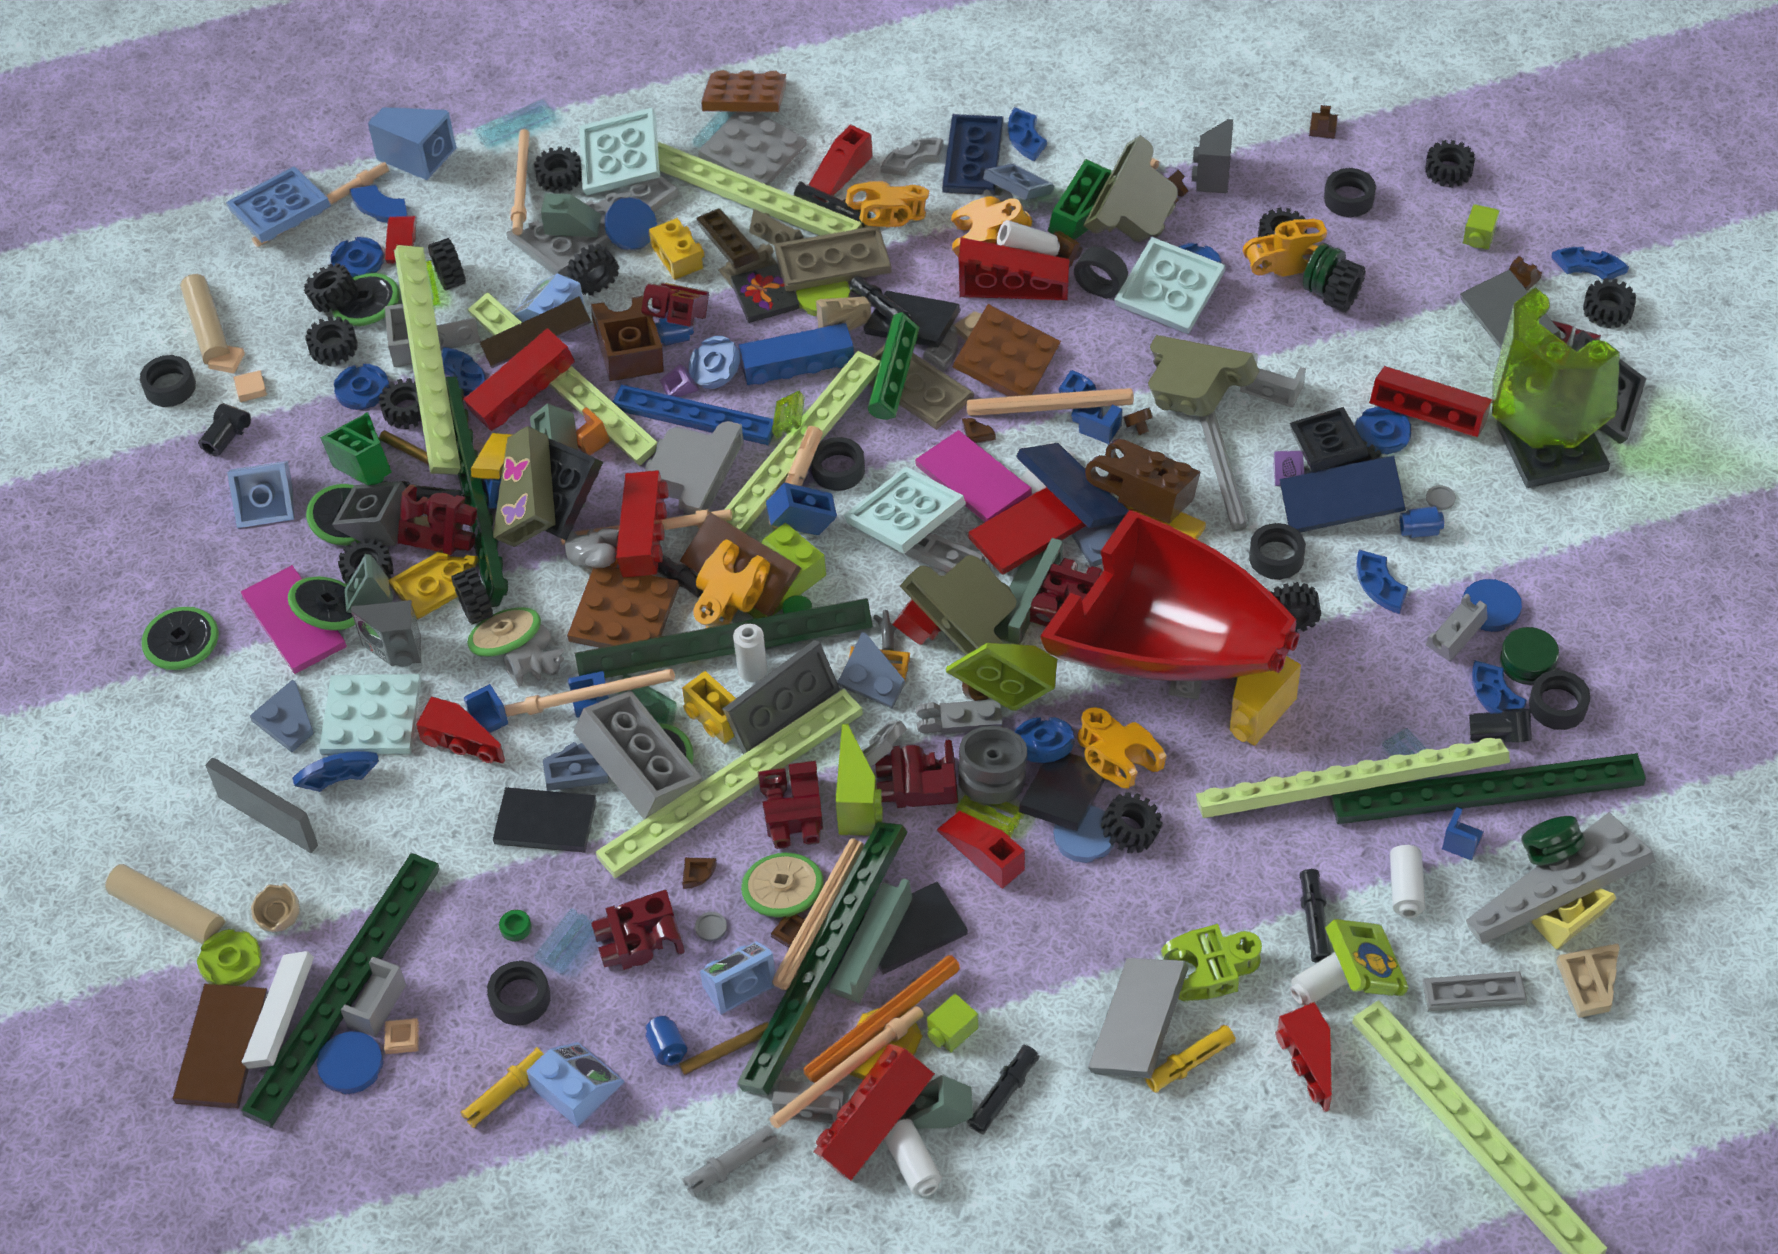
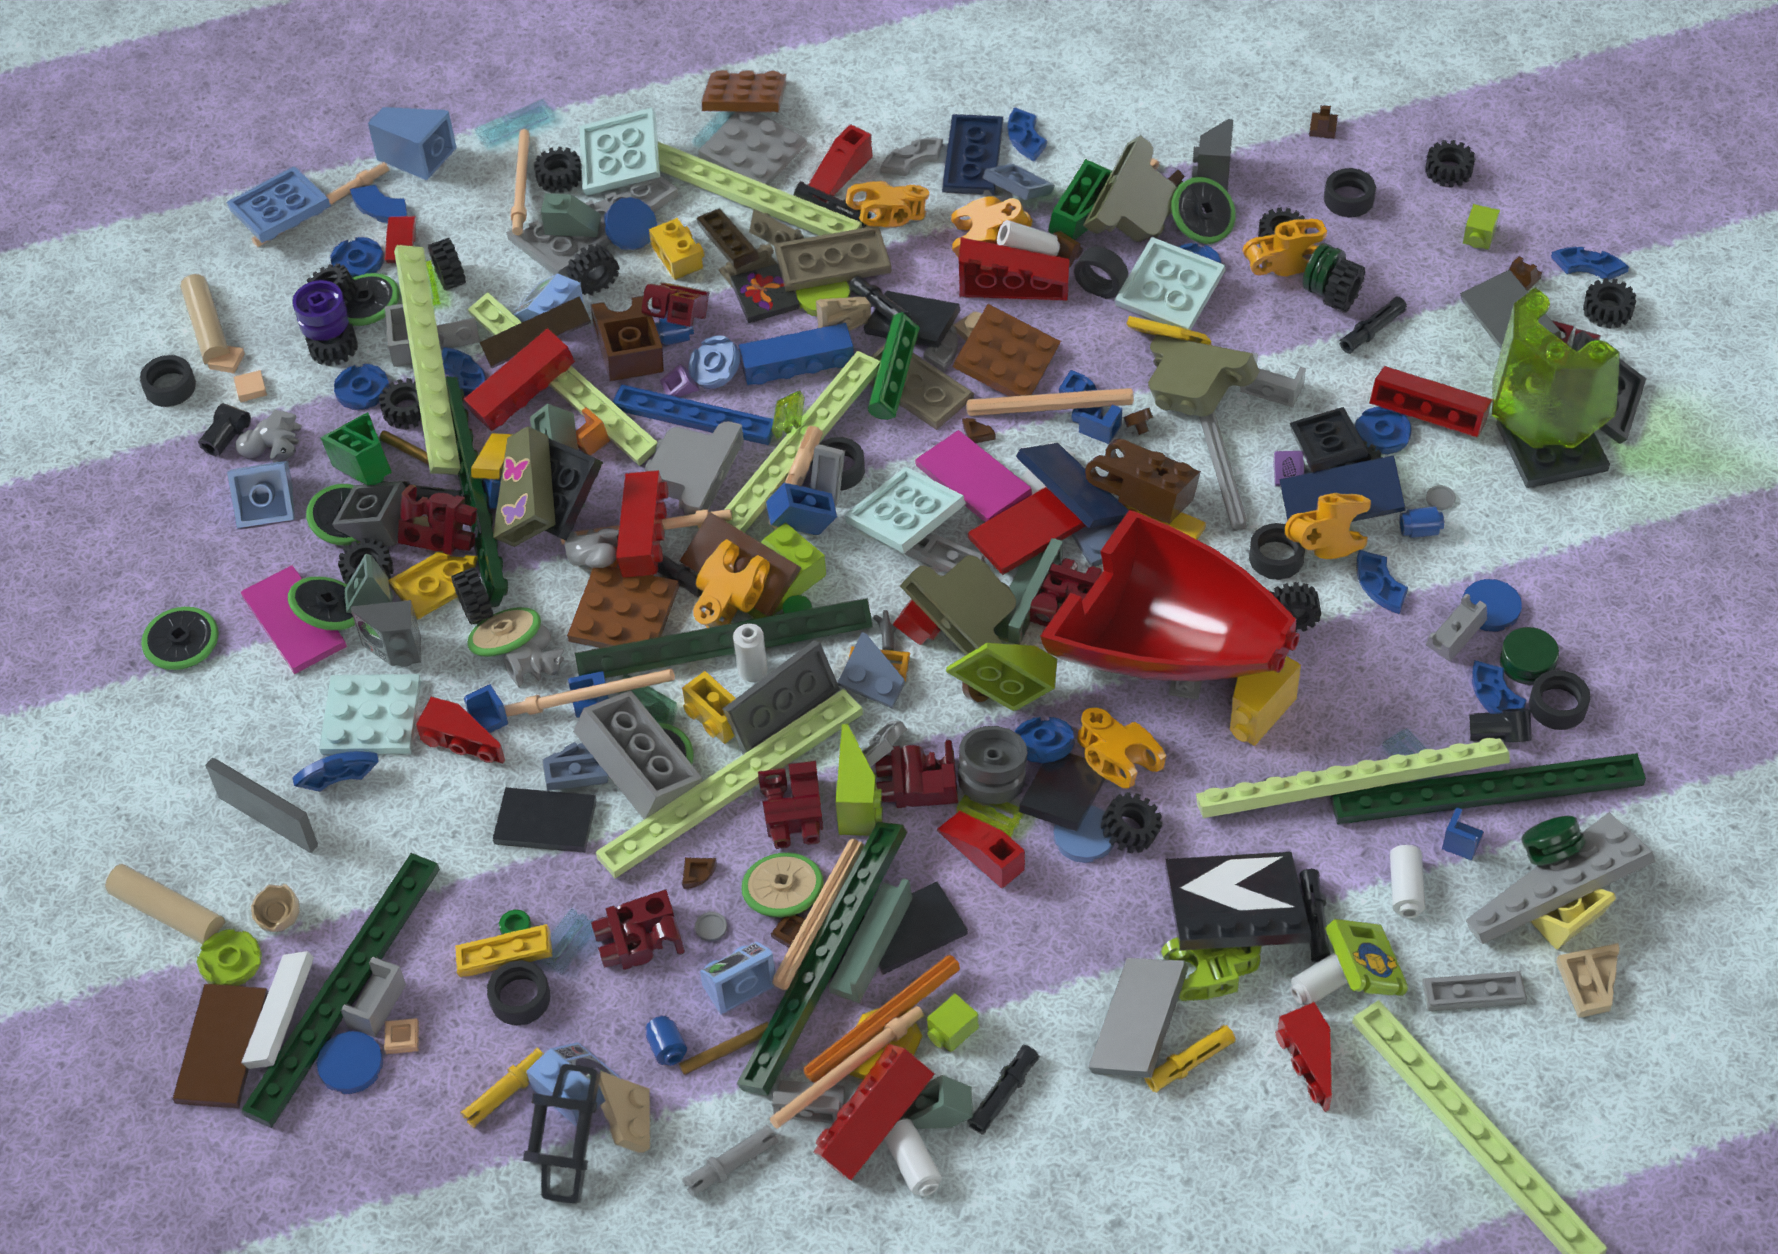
(272, 433): none -> light grey animal
(284, 717): sand blue wing -> none
(320, 310): none -> dark purple wheel
(495, 951): none -> yellow tile
(578, 1160): none -> black bar
(627, 1112): none -> tan wing
(827, 470): none -> light grey tile
(958, 716): light grey hinge -> none
(1161, 329): none -> yellow tile
(1188, 212): none -> black wheel
(1237, 901): none -> black plate
(1328, 526): none -> light orange piece
(1366, 330): none -> black pin

